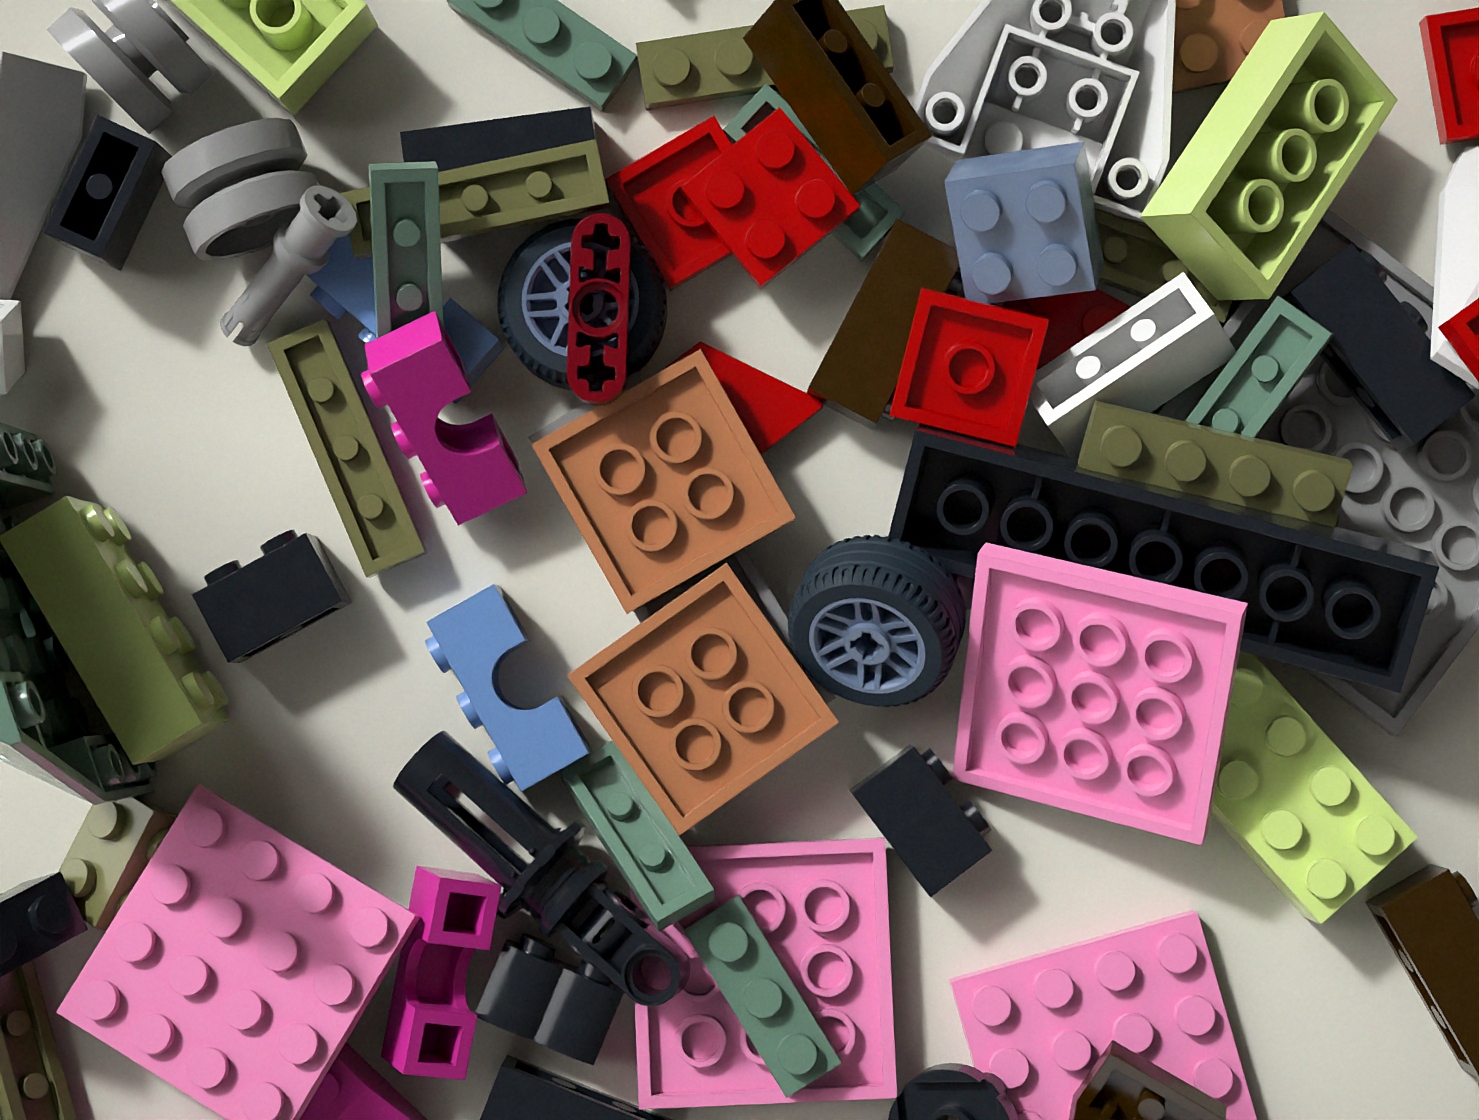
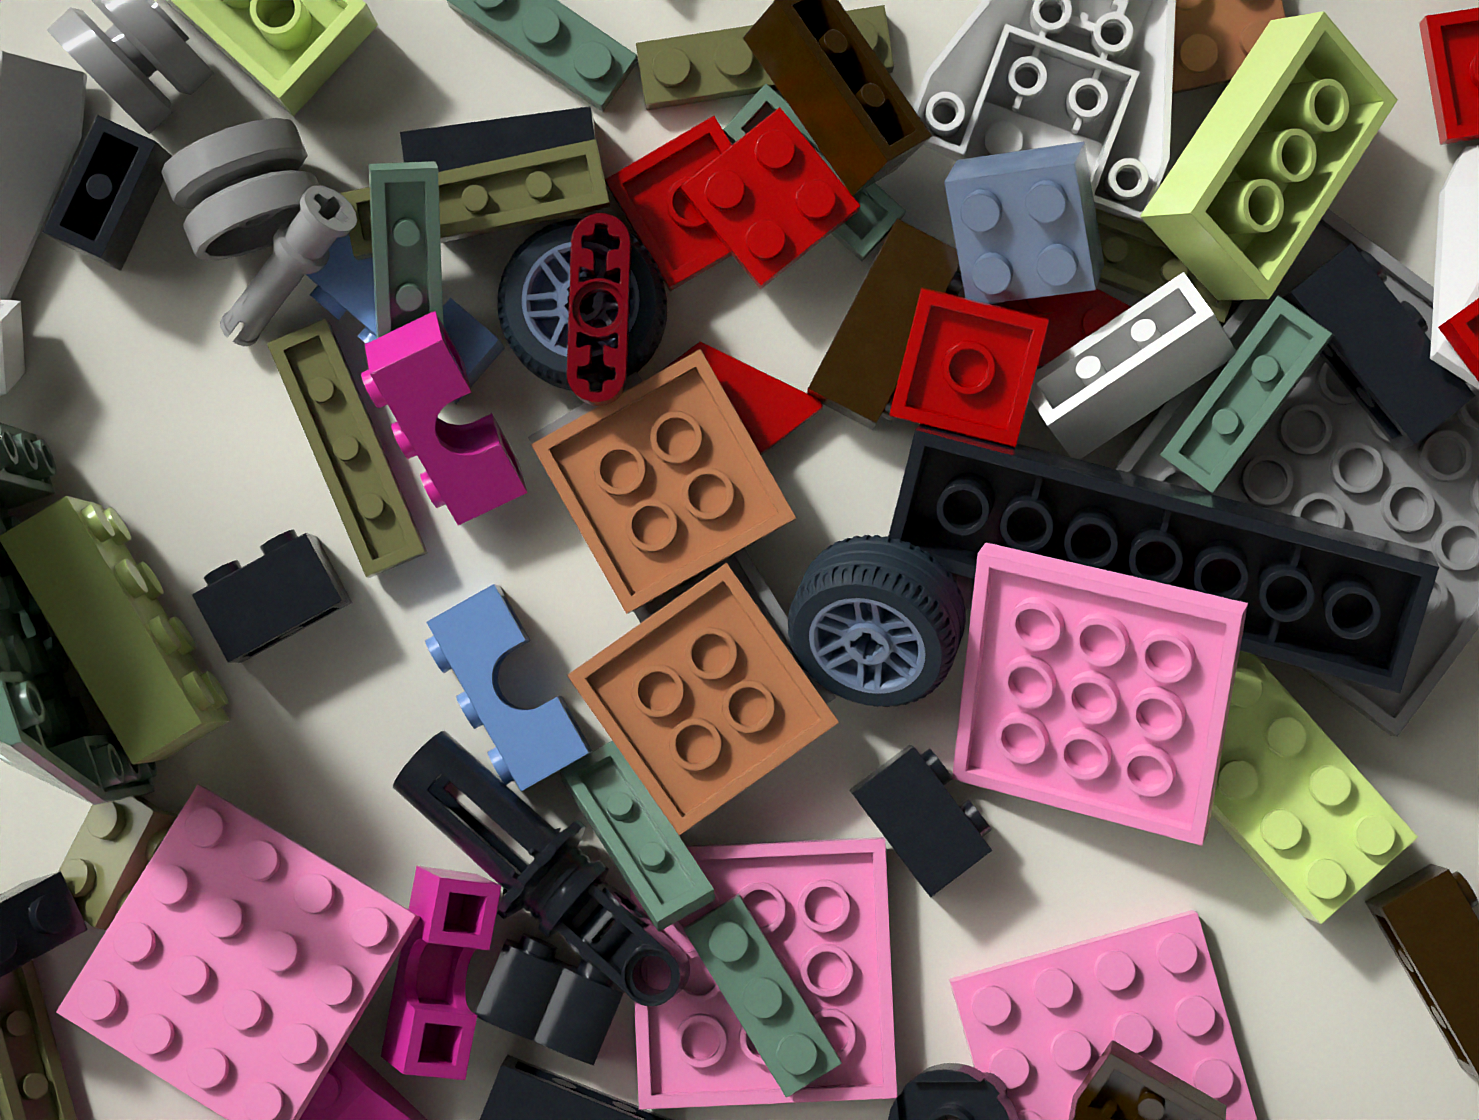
(1214, 463): olive plate -> none

